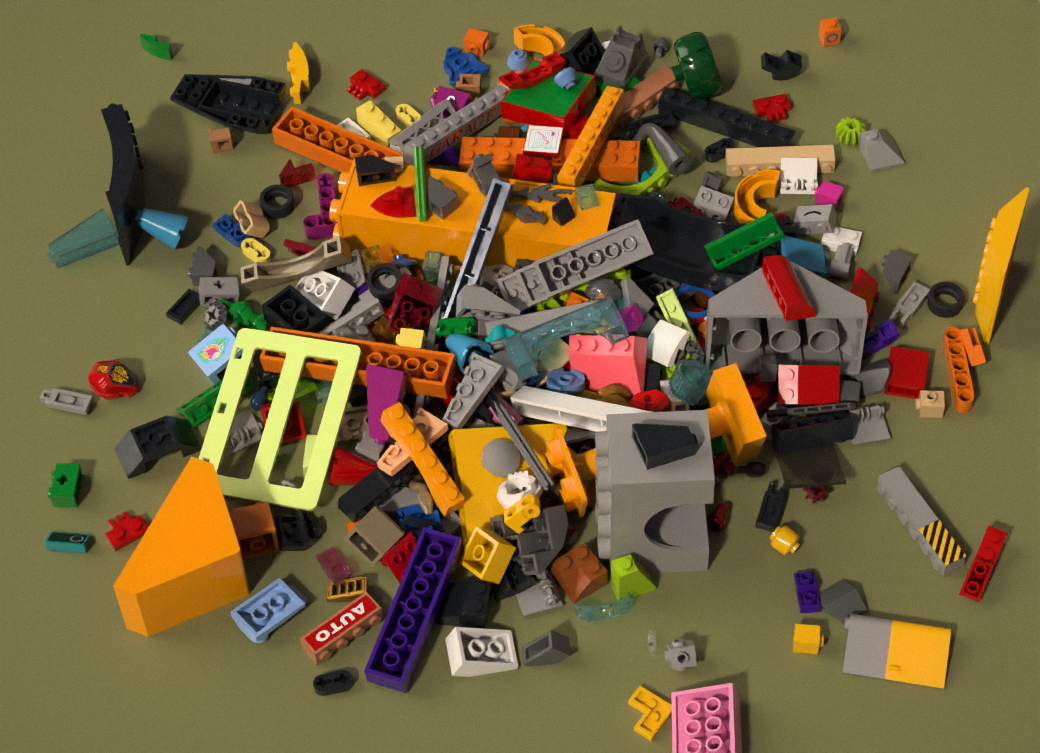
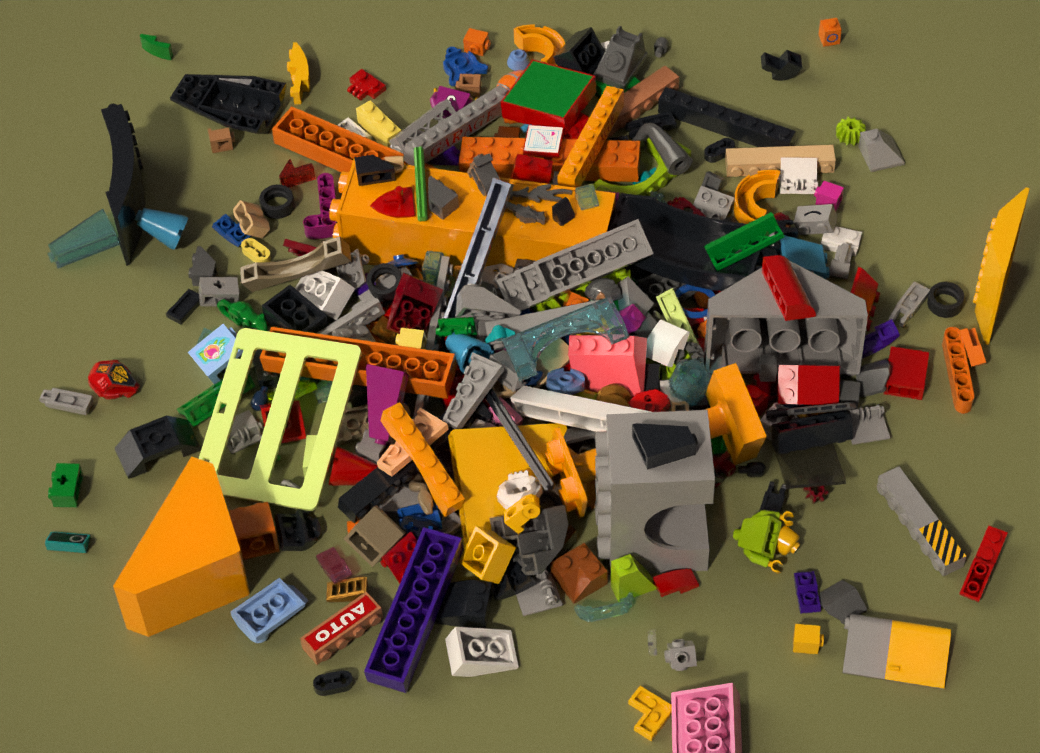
(125, 530): red hinge -> none
(220, 312): dark grey gear -> none
(372, 257): clear yellow brick -> none
(411, 115): light yellow beam -> none
(500, 457): light grey dish -> none
(546, 649): dark grey slope -> none
(549, 66): red slope -> none
(566, 78): medium blue cone -> none
(673, 581): none -> red slope
(697, 65): dark green wheel -> none
(717, 519): dark red cone -> none
(760, 536): none -> lime torso
(772, 107): red hinge -> none
(896, 269): dark grey slope -> none
(930, 404): tan brick -> none

